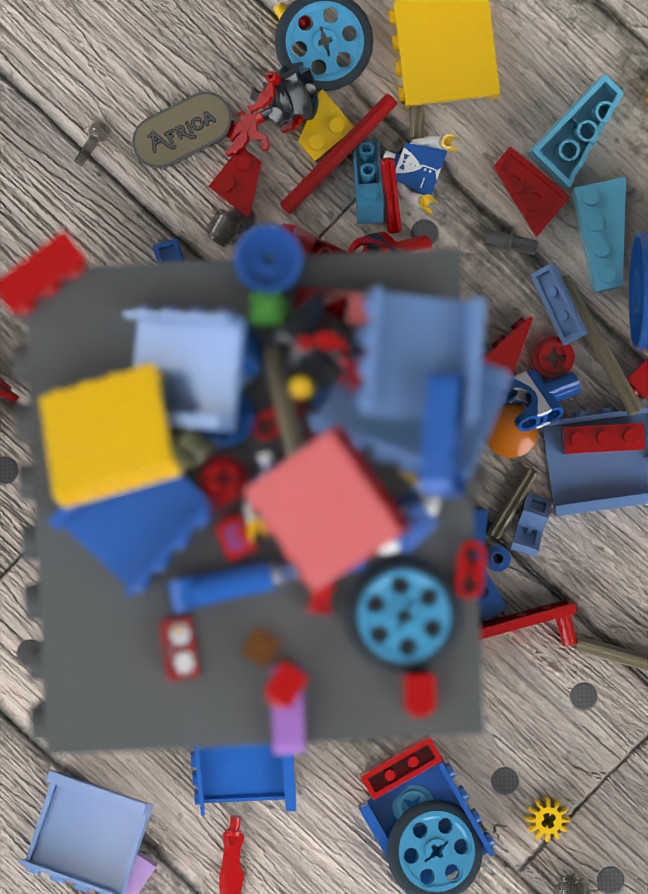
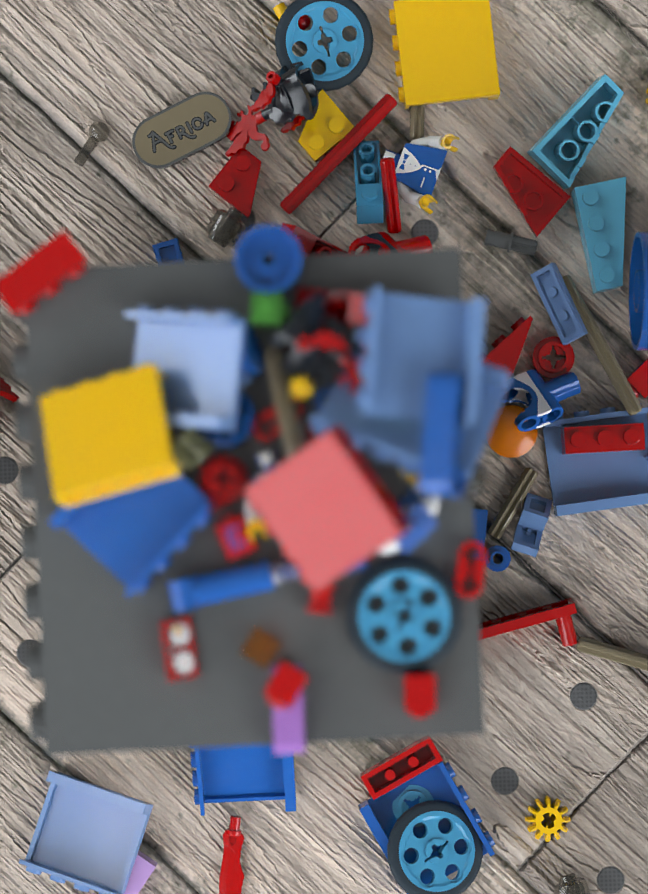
(489, 600): blue plate -> none

